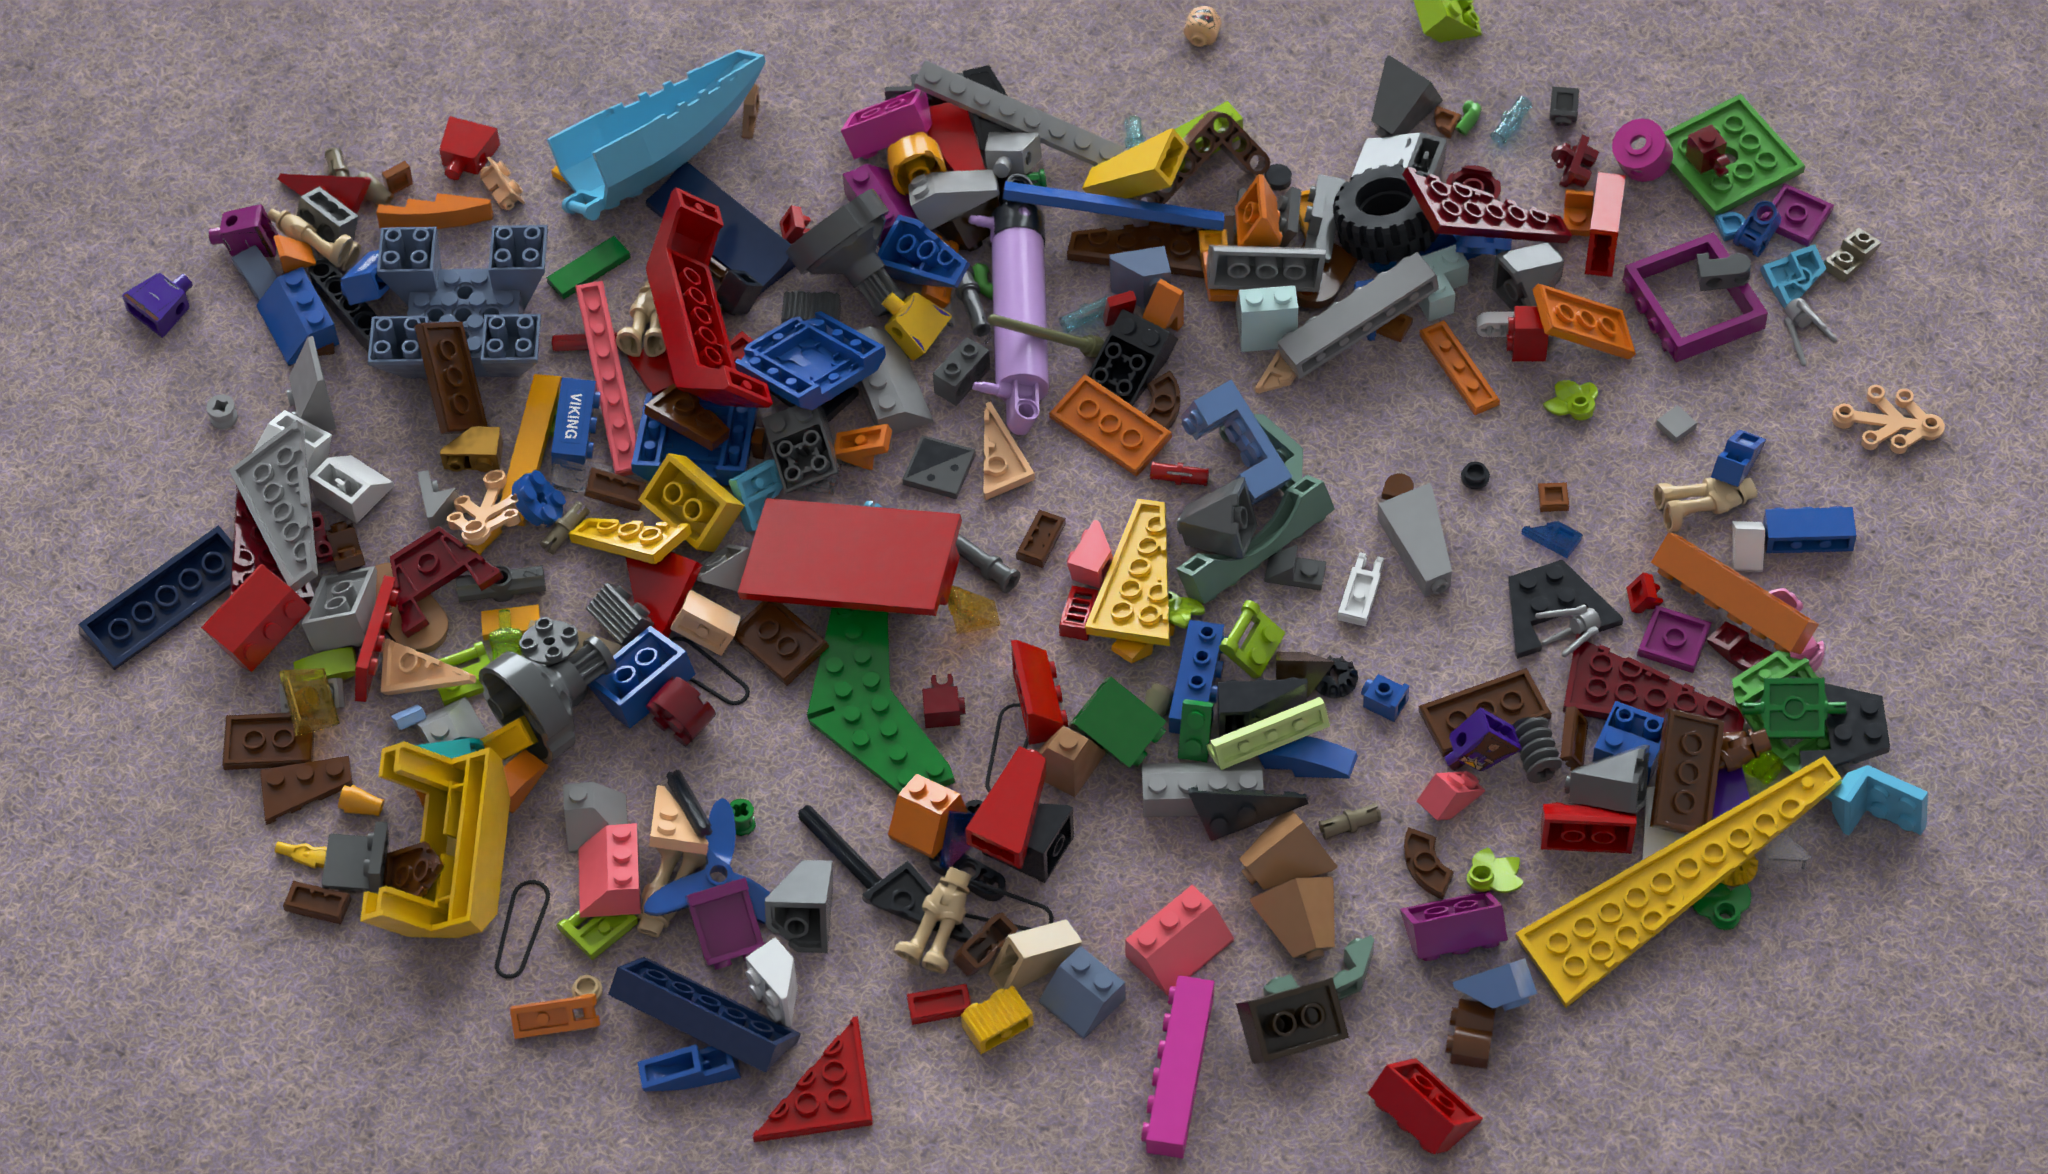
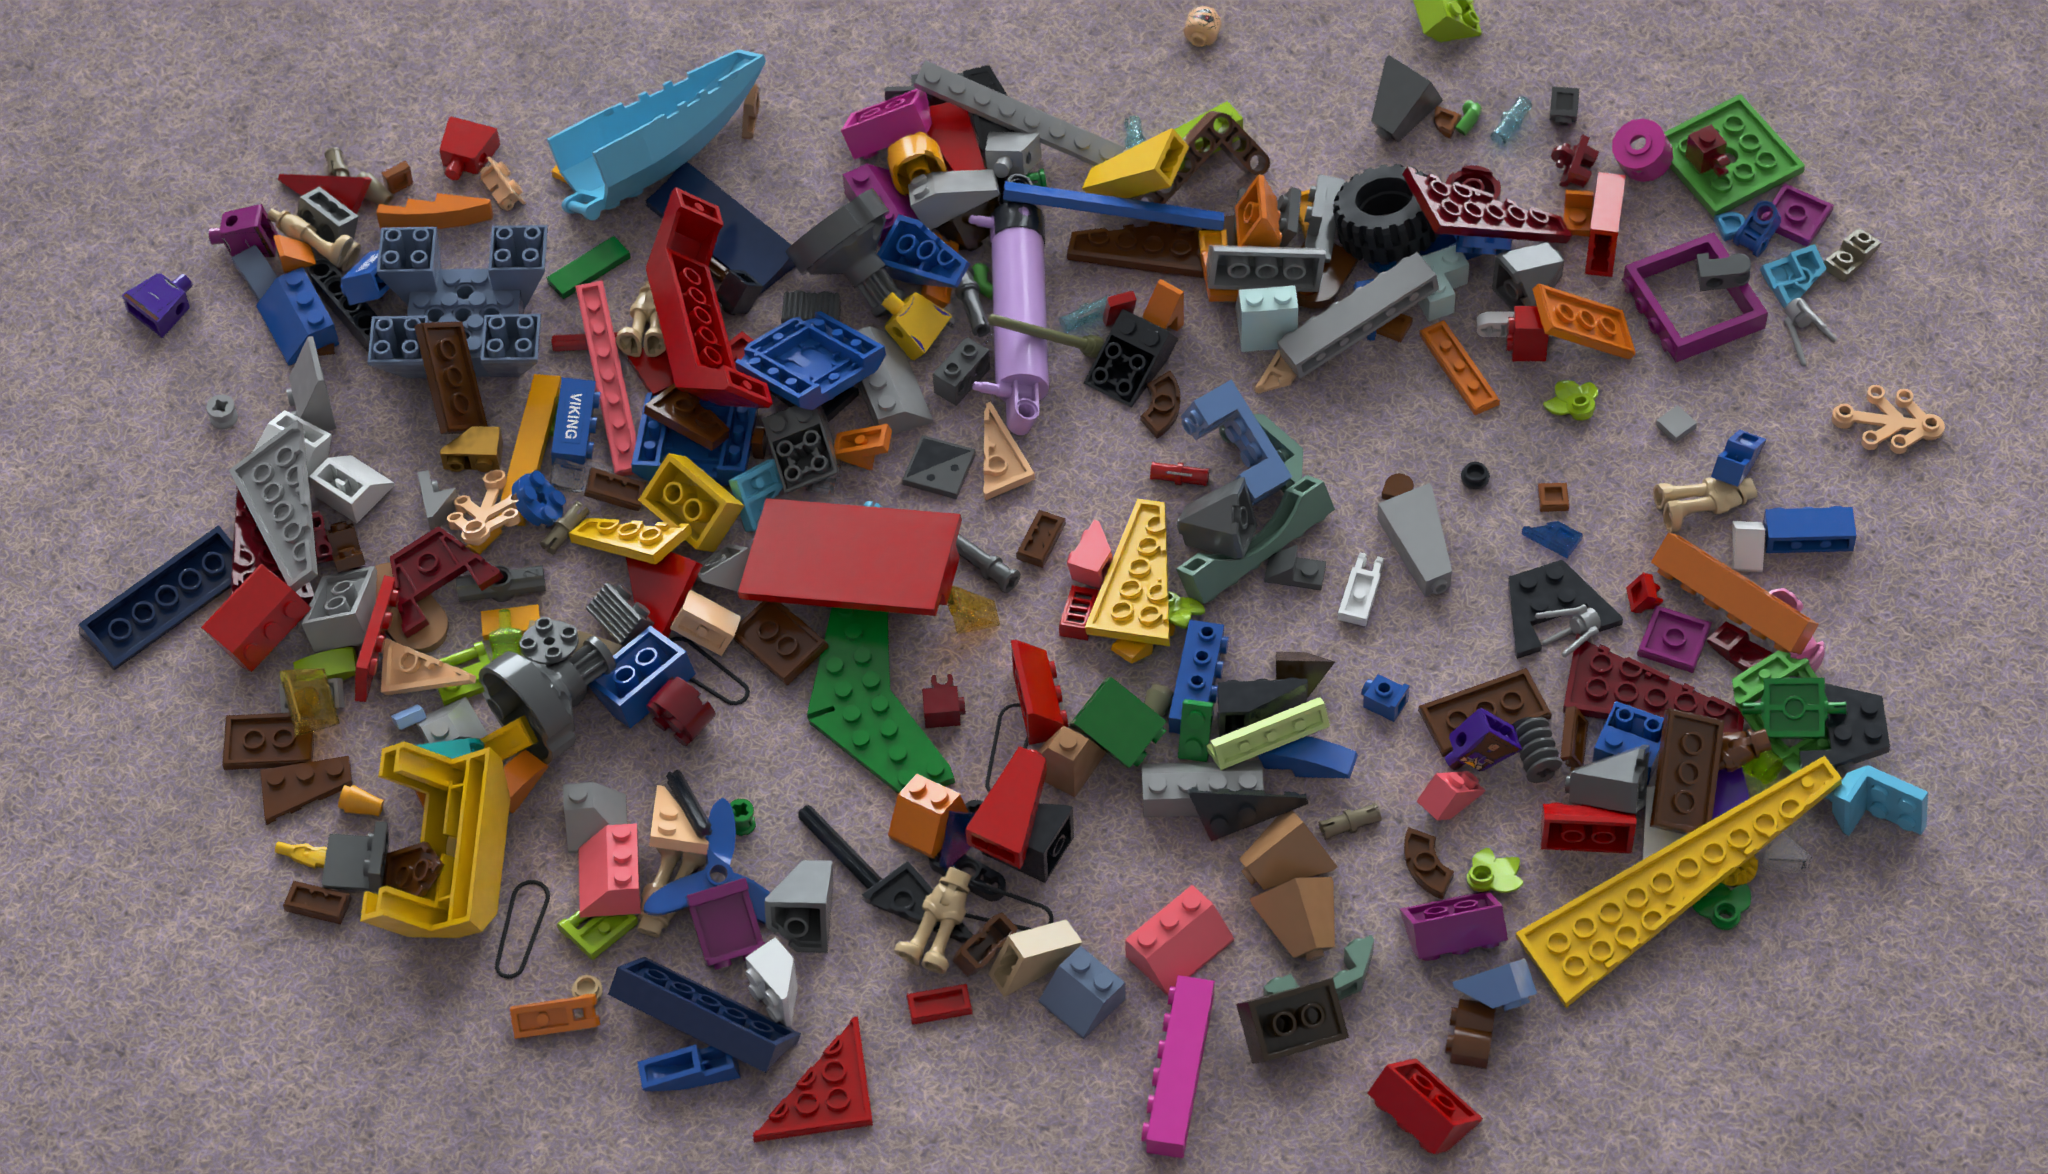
(794, 224): red tile -> none
(996, 1019): yellow brick -> none
(1110, 425): orange tile -> none
(1139, 272): sand blue slope -> none
(1259, 643): lime plate -> none
(1278, 177): black tile -> none
(1346, 683): black gear -> none
(1414, 150): slope -> none

